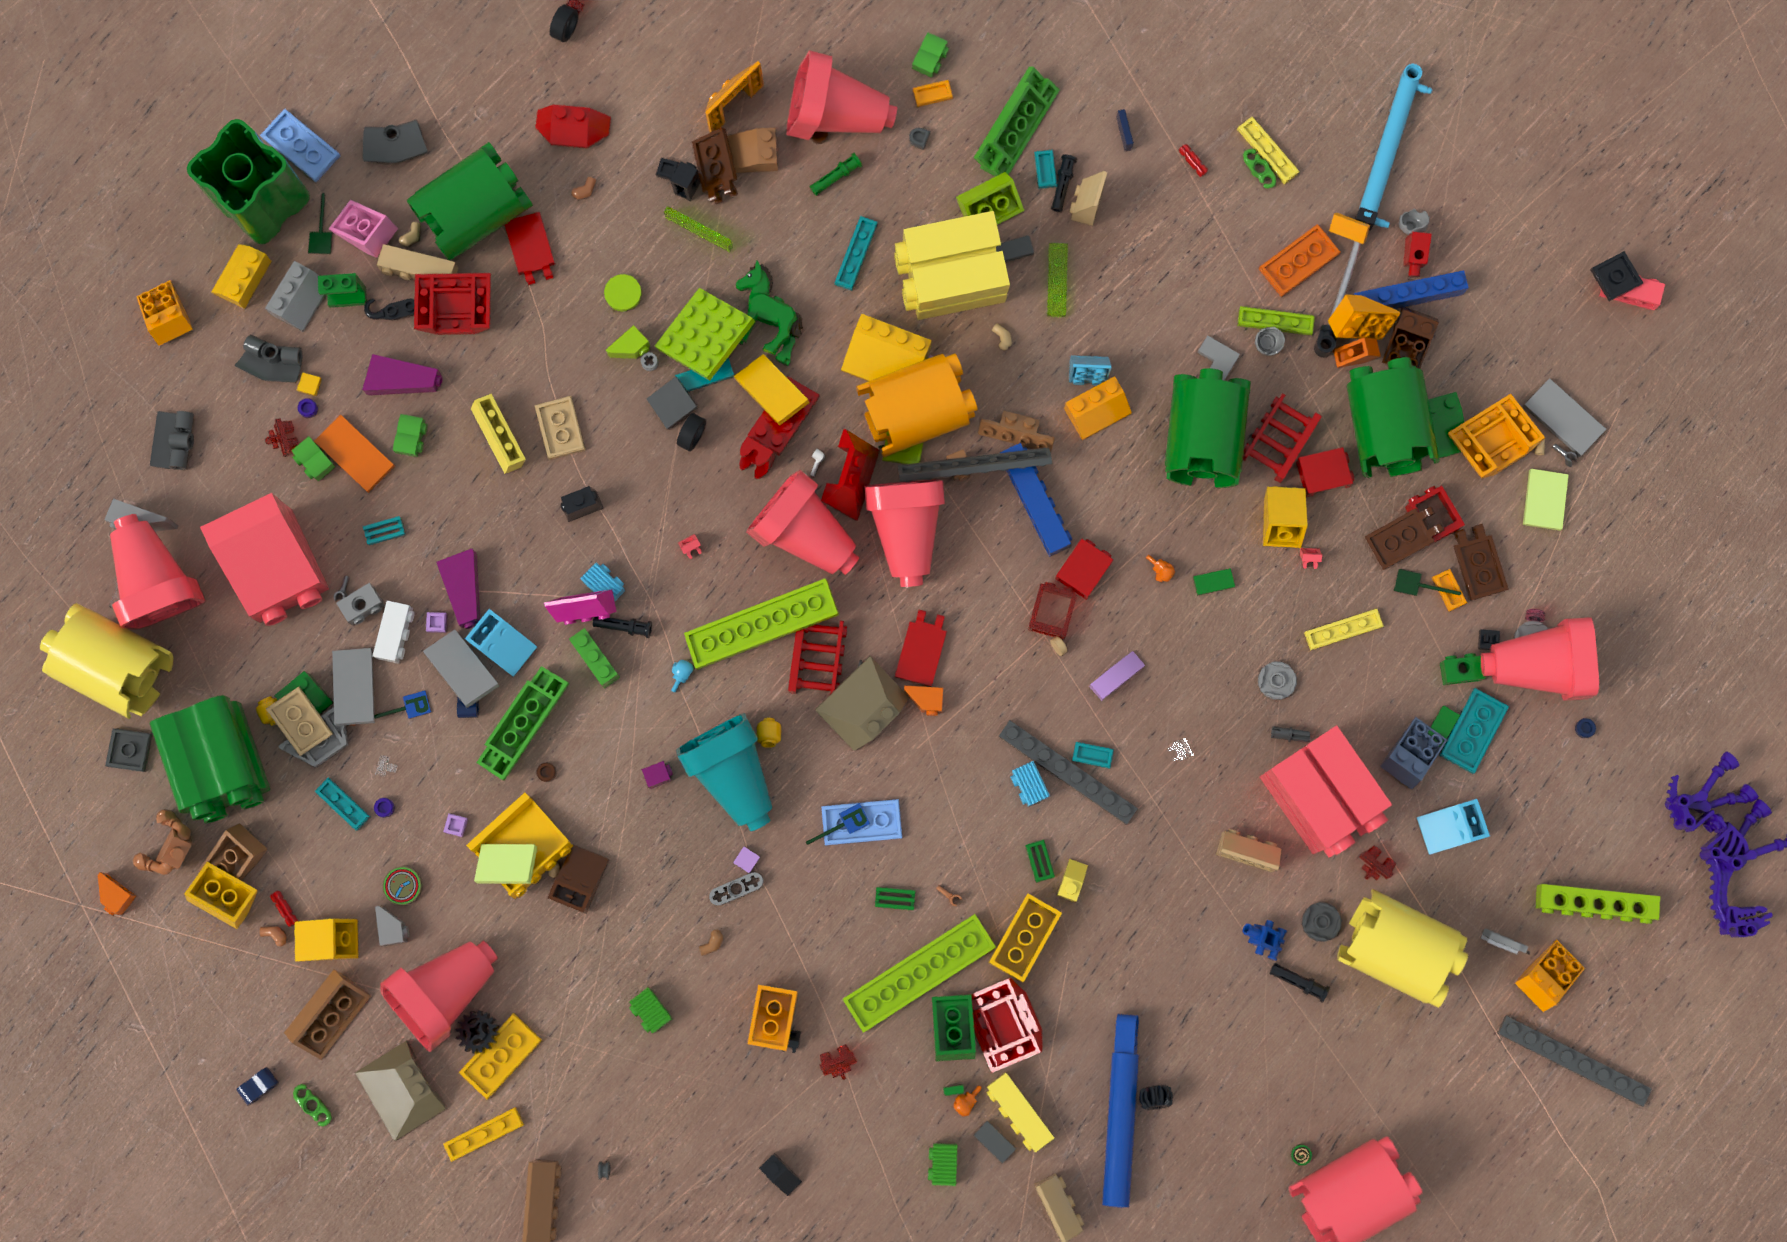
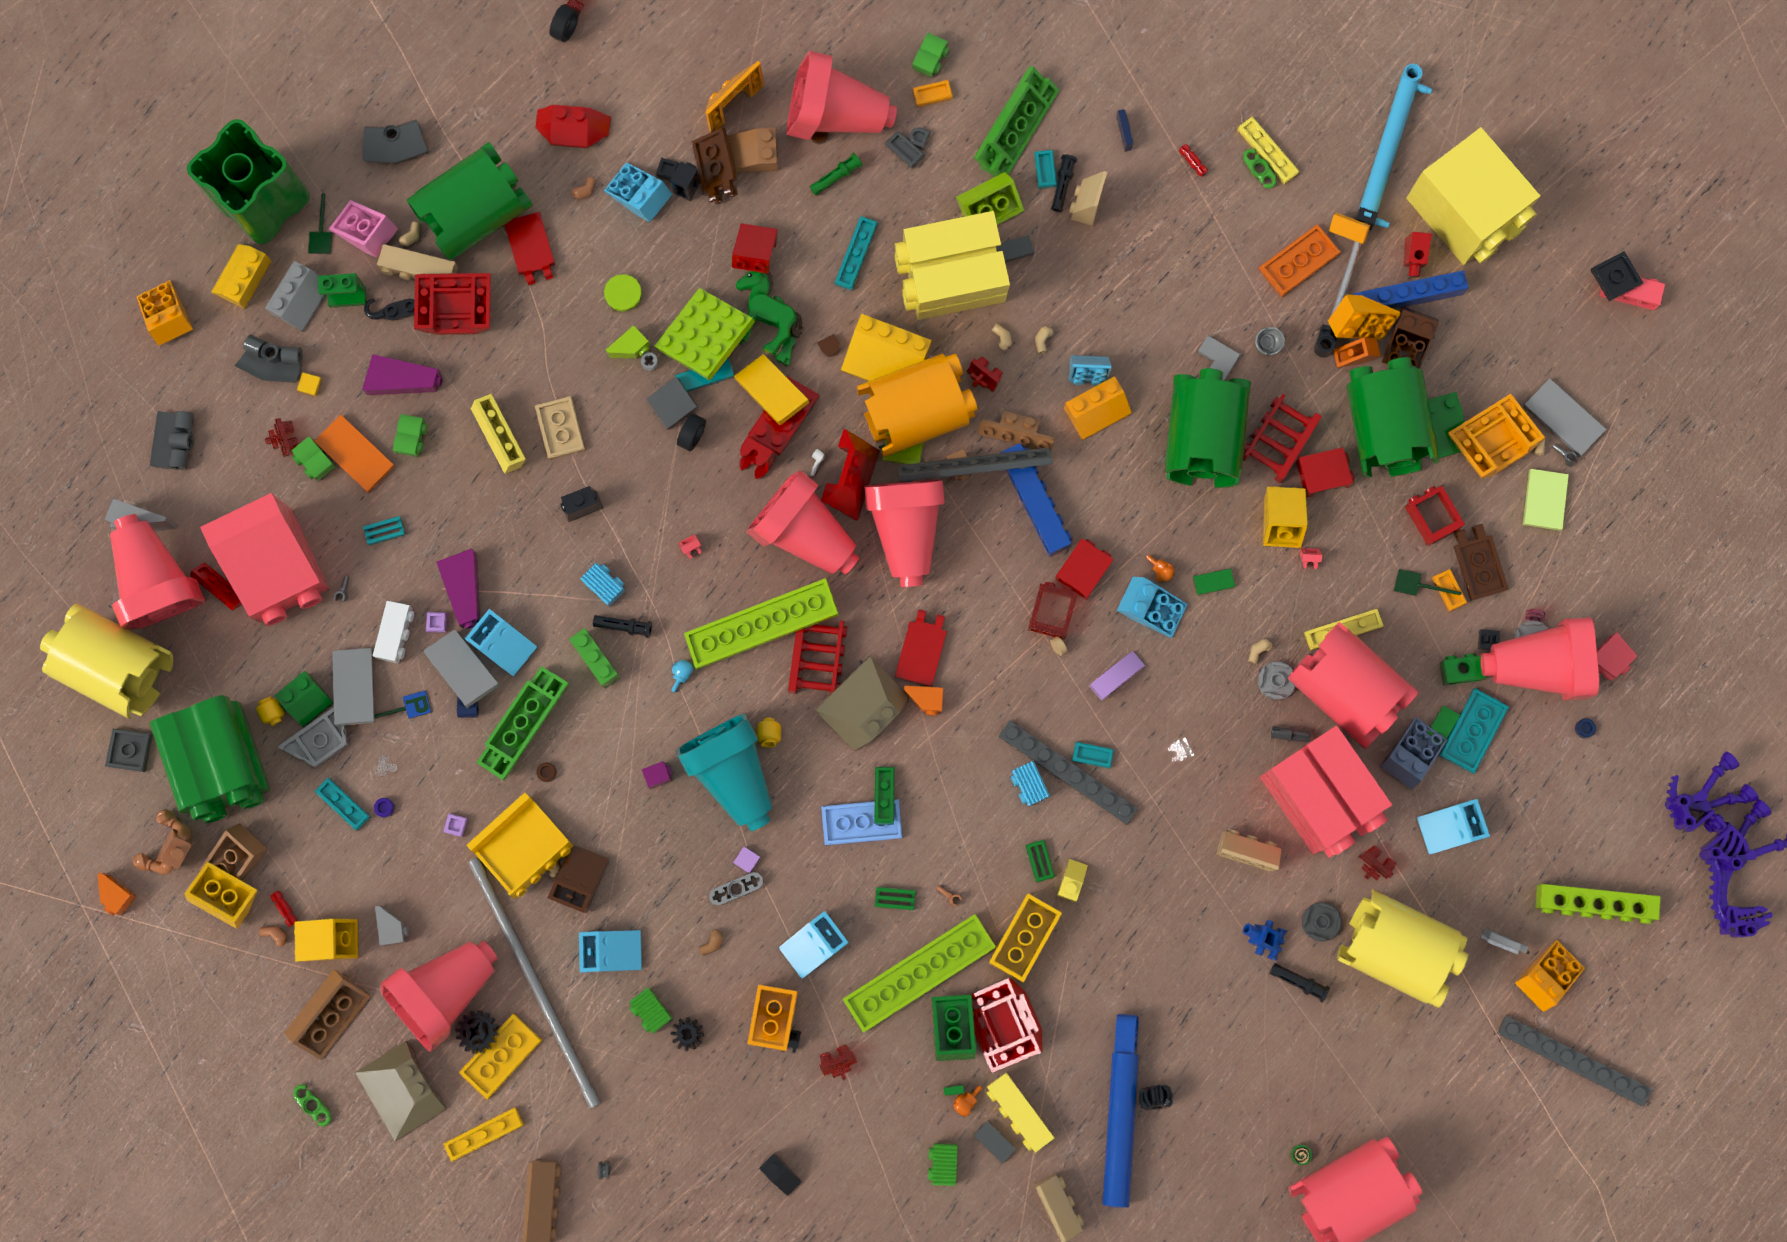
(216, 585): none -> red plate
(257, 1086): dark blue axle -> none
(299, 721): tan tile -> none
(300, 145): light blue tile -> none
(307, 408): dark purple tile -> none
(349, 604): light grey brick -> none
(402, 885): tile -> none
(505, 864): yellowish green tile -> none
(582, 607): dark pink slope -> none
(587, 1090): none -> light grey piece
(610, 951): none -> medium azure slope
(638, 191): none -> medium azure slope
(694, 1032): none -> black gear
(698, 229): clear neon green tile -> none
(754, 248): none -> red panel
(813, 945): none -> slope
(829, 346): none -> reddish brown tile
(853, 820): piece -> none
(884, 795): none -> green tile
(904, 149): none -> dark grey tile
(983, 376): none -> red hips
(1040, 338): none -> tan arm
(1057, 280): clear neon green tile -> none
(1152, 606): none -> medium azure slope
(1257, 648): none -> tan arm
(1283, 321): lime tile -> none
(1353, 685): none -> coral brick
(1403, 537): reddish brown tile -> none
(1414, 221): light grey hair -> none
(1474, 198): none -> light yellow brick
(1614, 657): none -> coral torso

